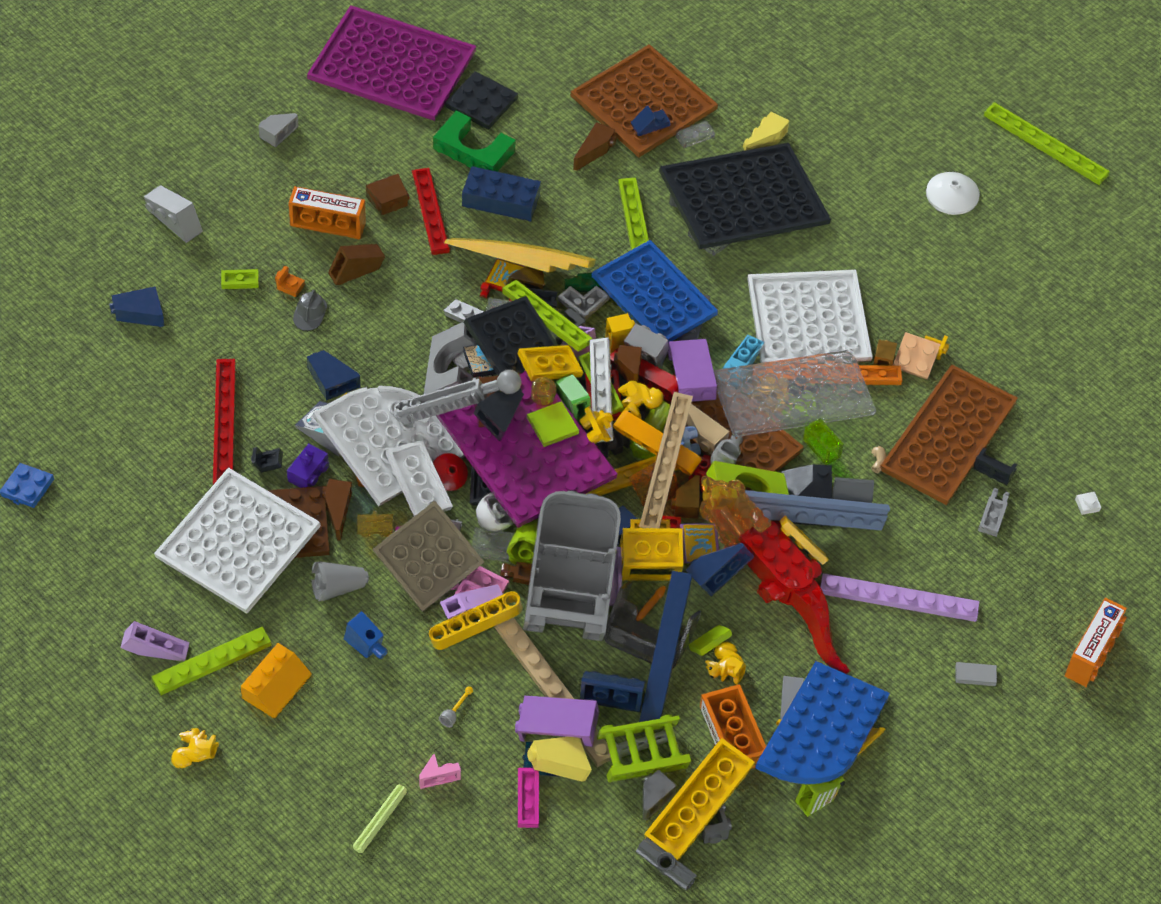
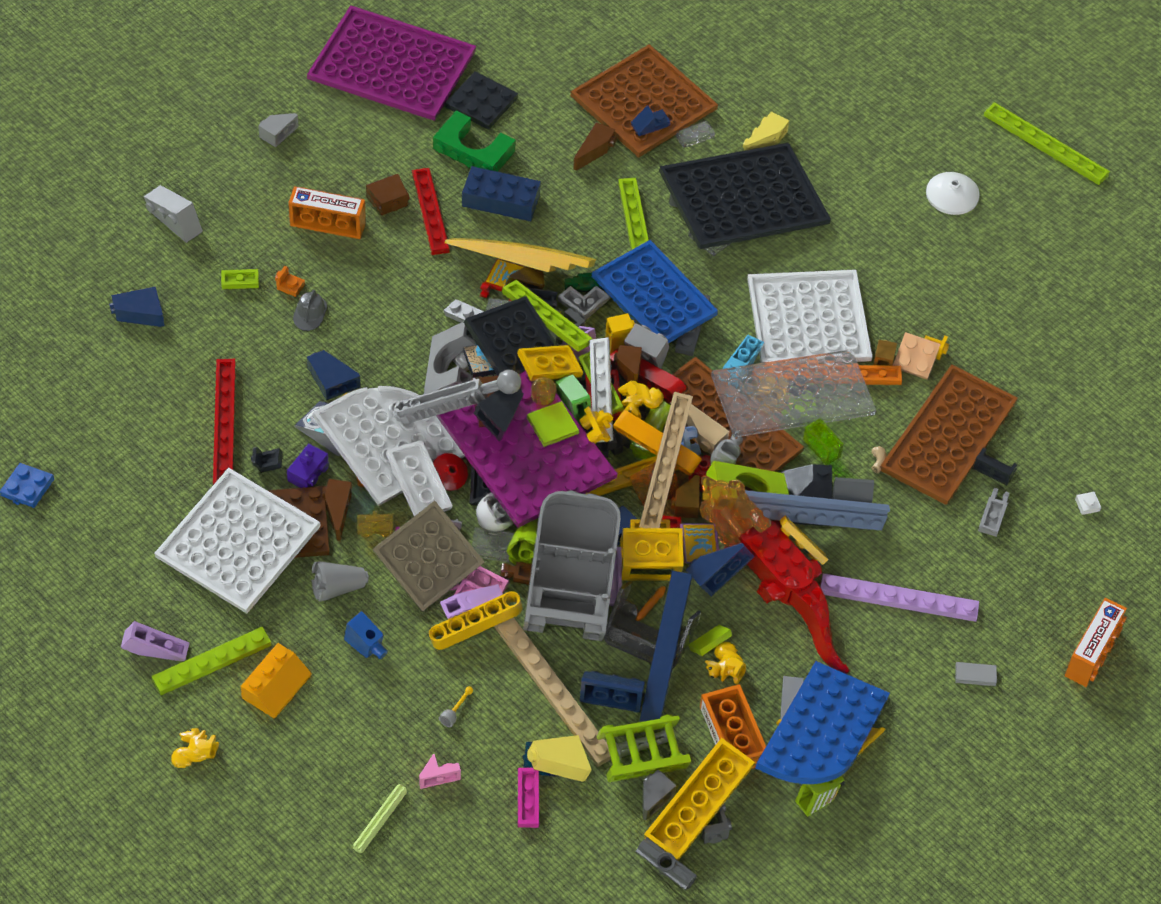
(355, 262): reddish brown slope -> none
(558, 718): medium lavender panel -> none
(693, 369): medium lavender panel -> none

